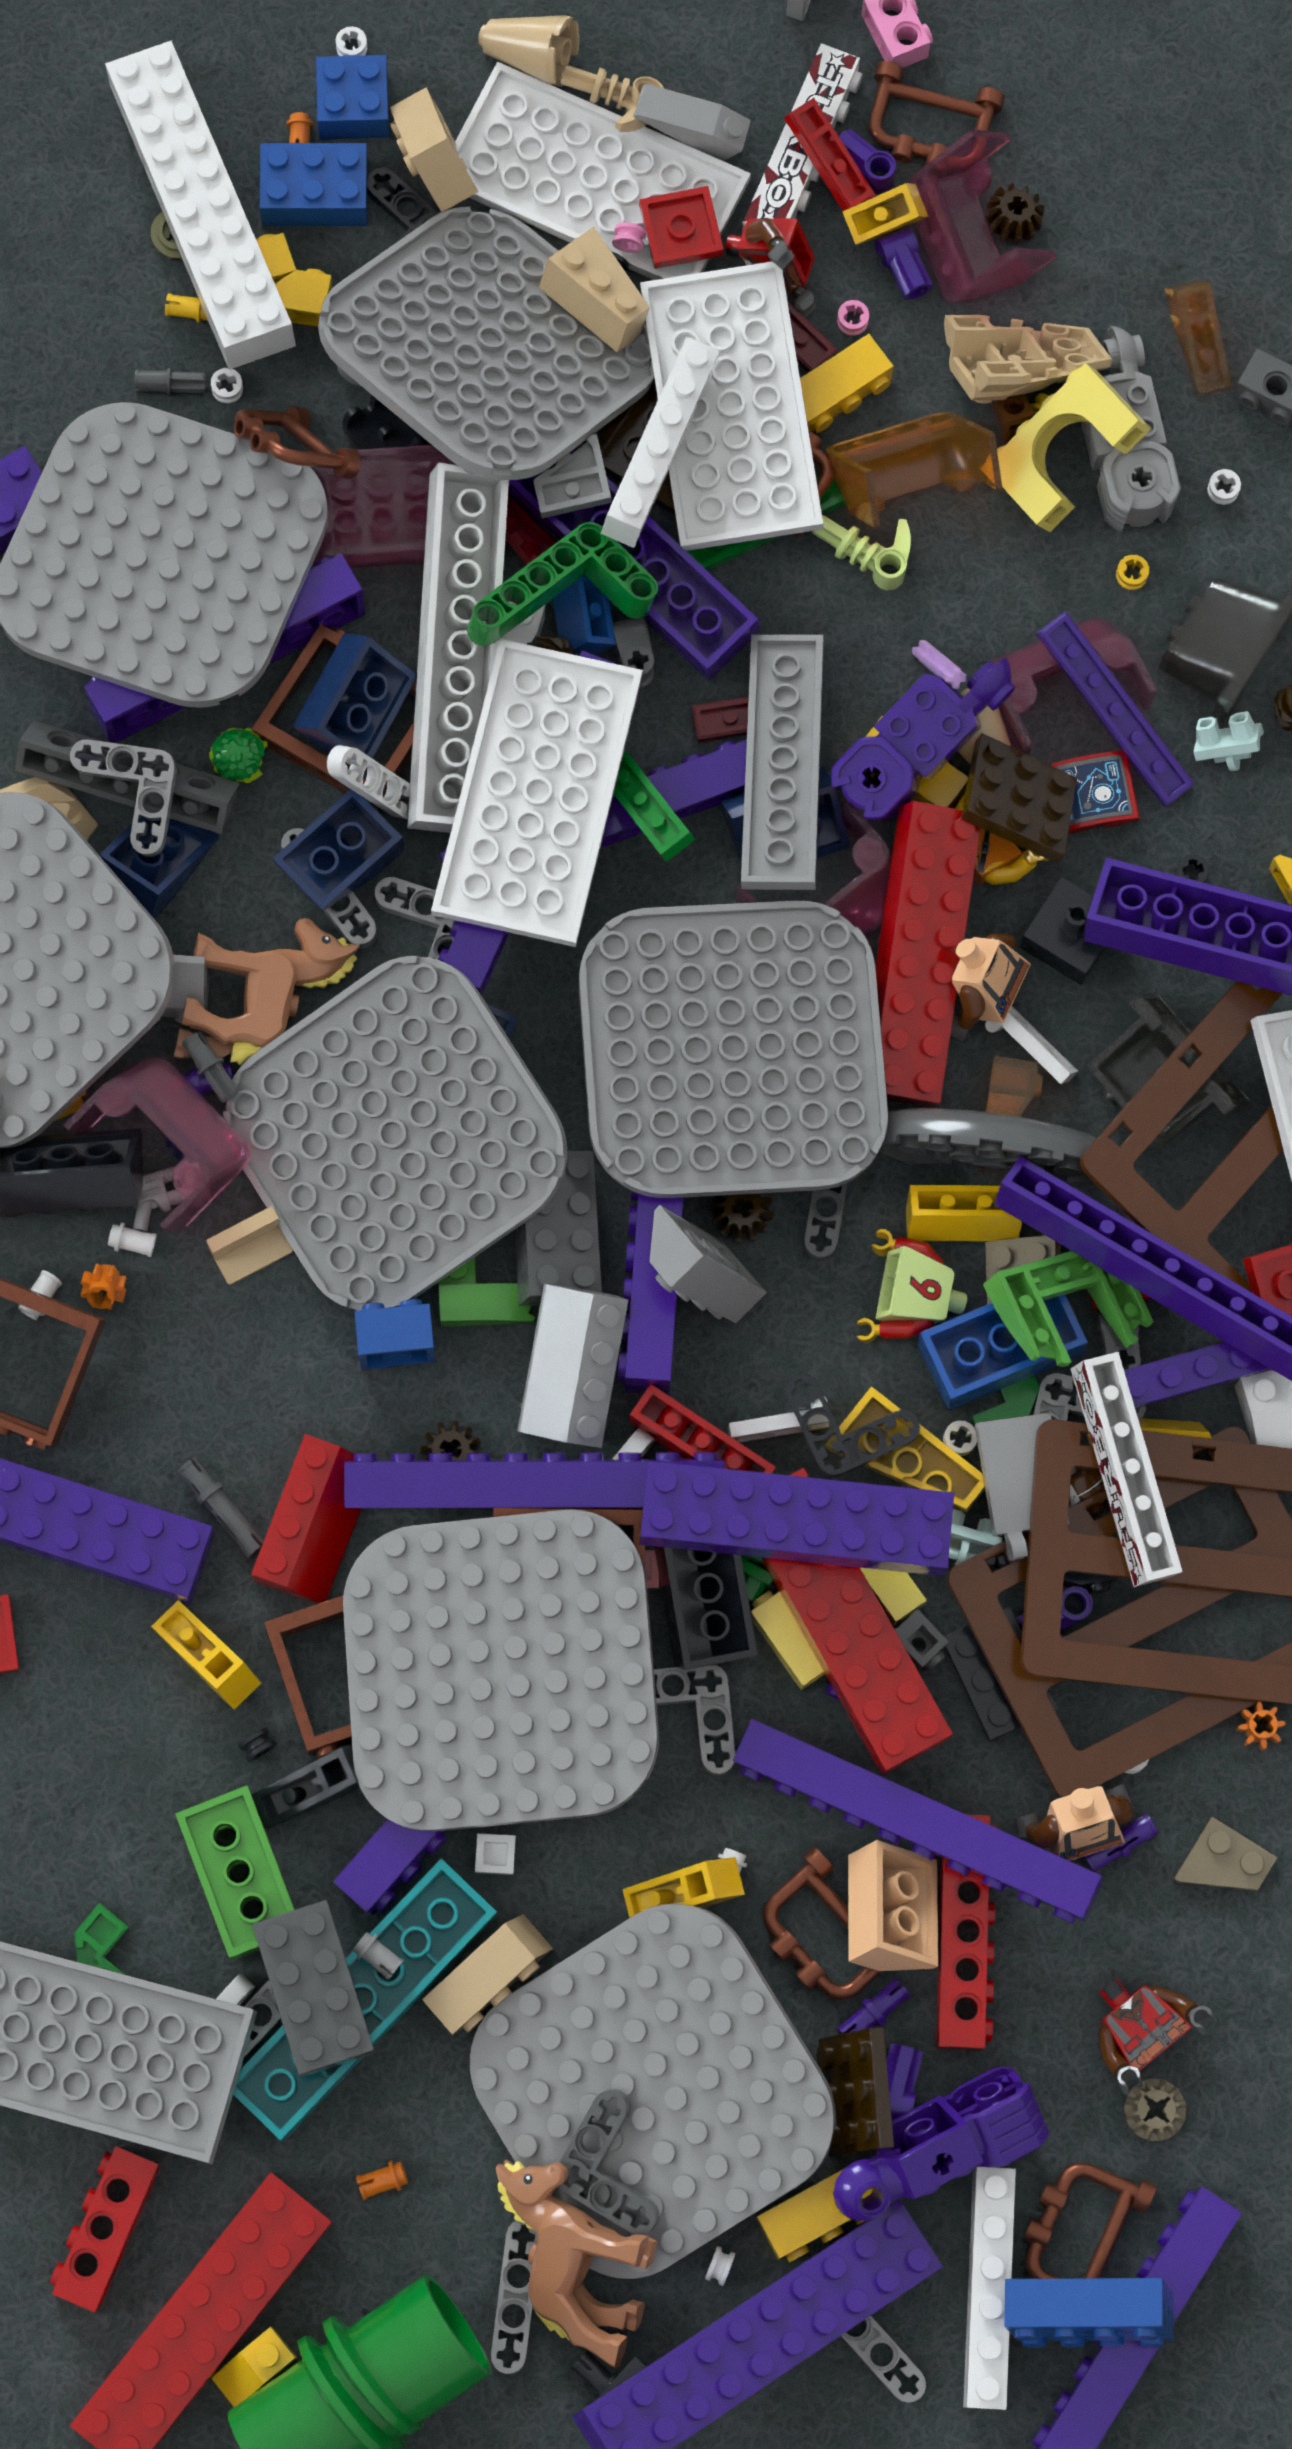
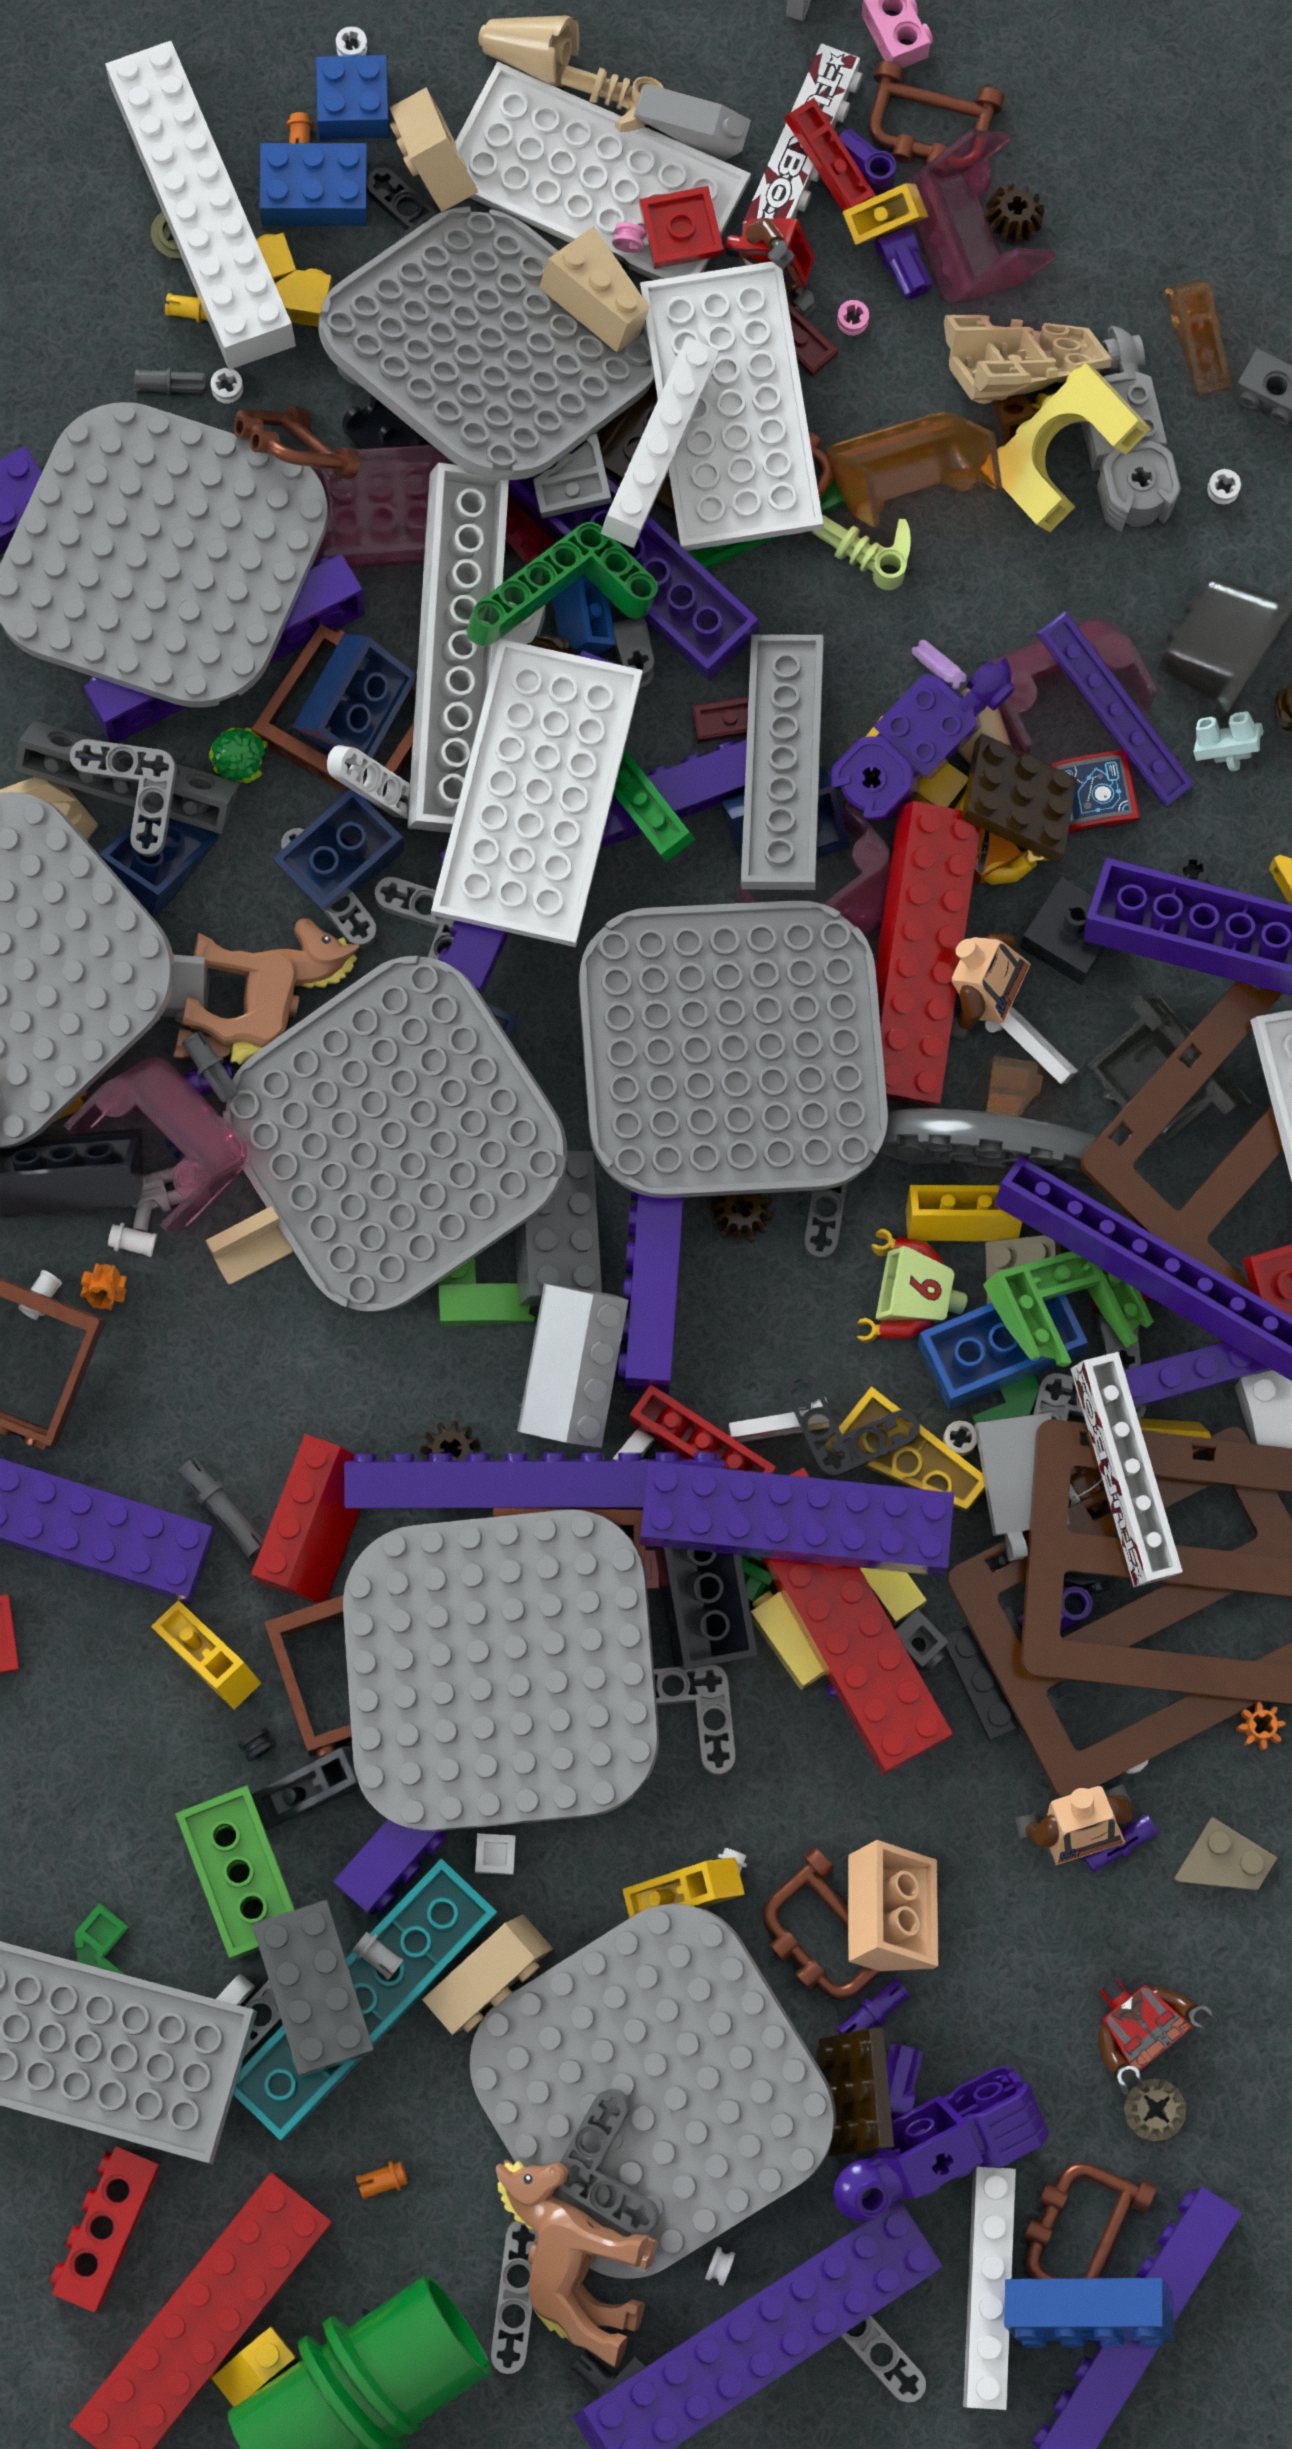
(394, 1335): blue brick -> none
(701, 1268): light grey slope -> none
(804, 2219): yellow brick -> none
(844, 382): yellow brick -> none
(919, 1821): dark purple brick -> none
(951, 2030): red brick -> none
(970, 1542): light aqua hips -> none
(1130, 583): yellow bush -> none

